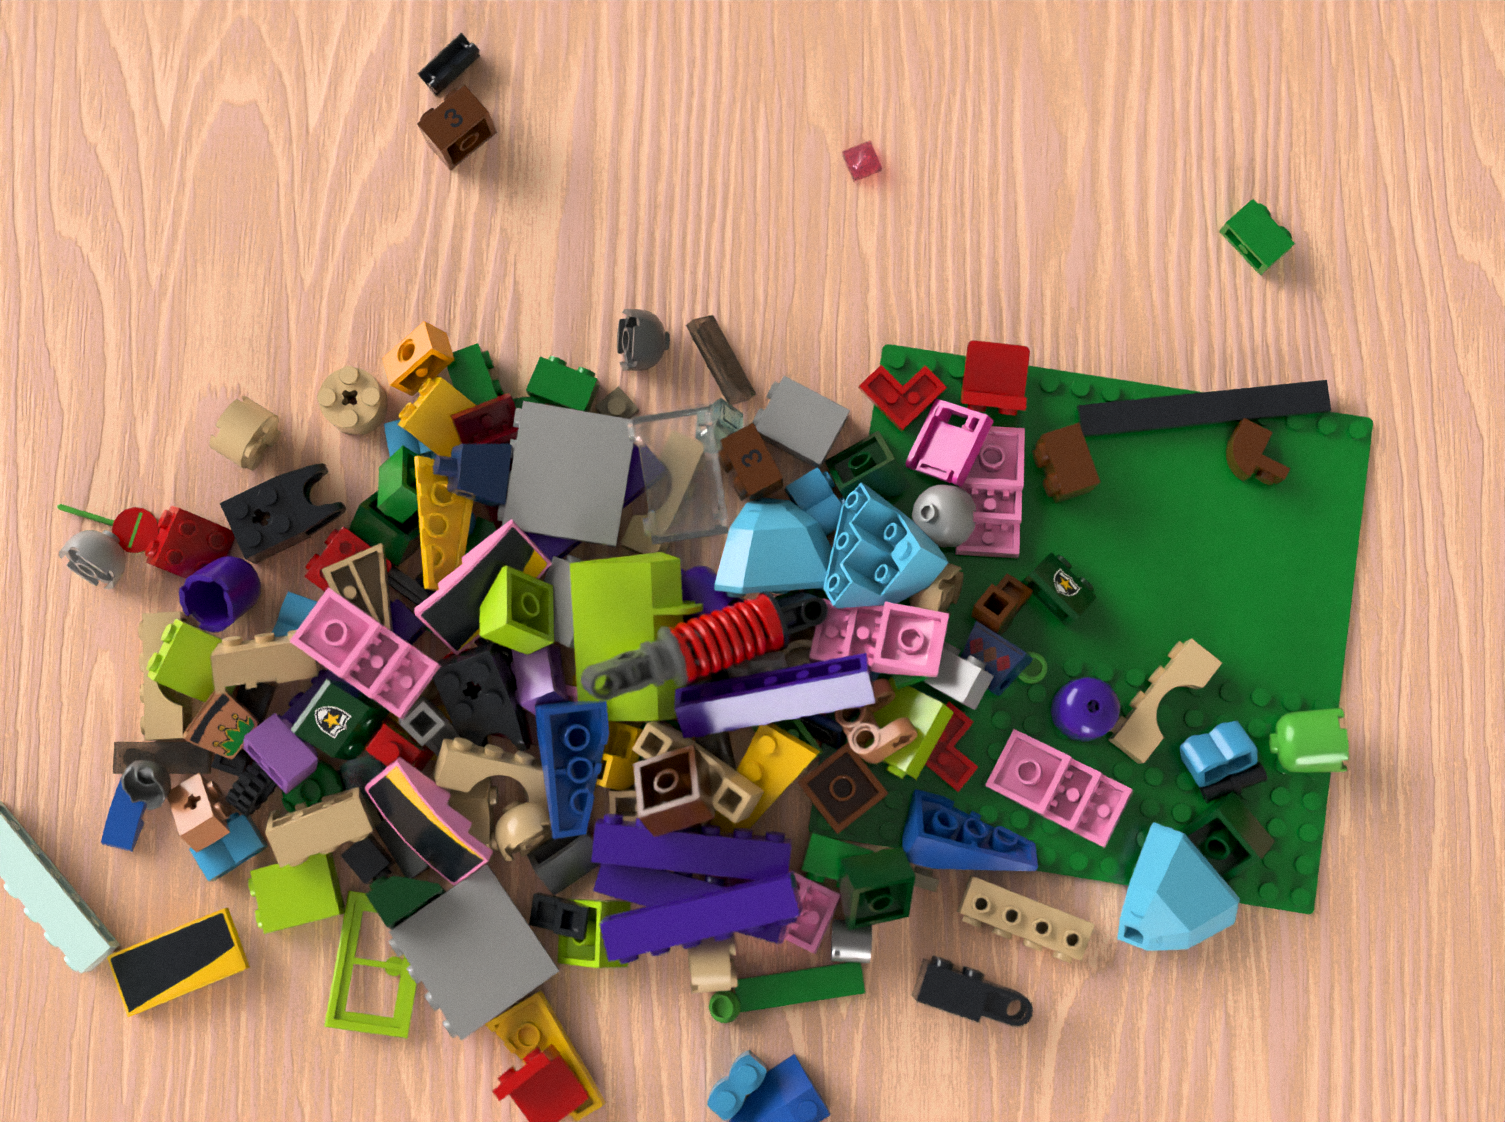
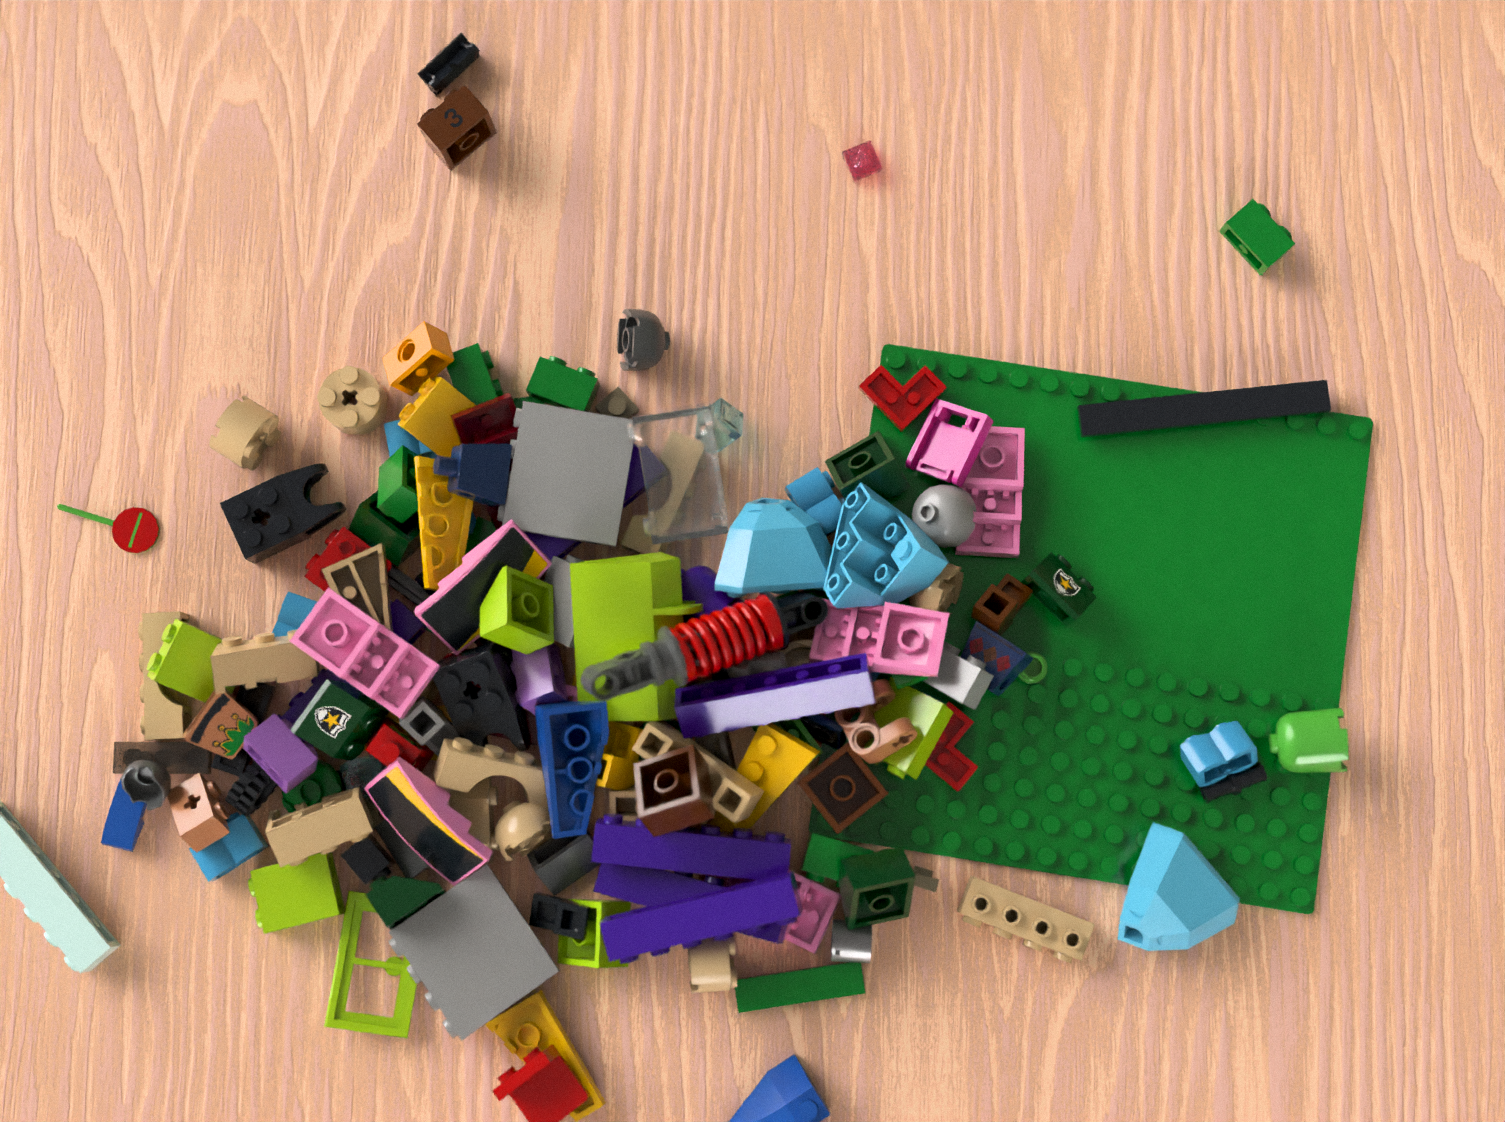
(95, 557): light grey cylinder -> none
(178, 962): black slope -> none
(187, 542): red bracket -> none
(220, 593): dark purple cylinder -> none
(720, 360): clear smoke plate -> none
(724, 1006): bright green plate -> none
(730, 1091): dark azure brick -> none
(750, 463): reddish brown brick -> none
(800, 421): light grey brick -> none
(948, 838): blue wedge -> none
(967, 993): black brick -> none
(995, 376): red bracket -> none
(1059, 788): bright pink slope -> none
(1065, 463): reddish brown brick -> none
(1071, 711): dark purple cylinder -> none
(1138, 732): tan arch -> none
(1229, 836): dark green slope -> none
(1245, 454): reddish brown brick -> none

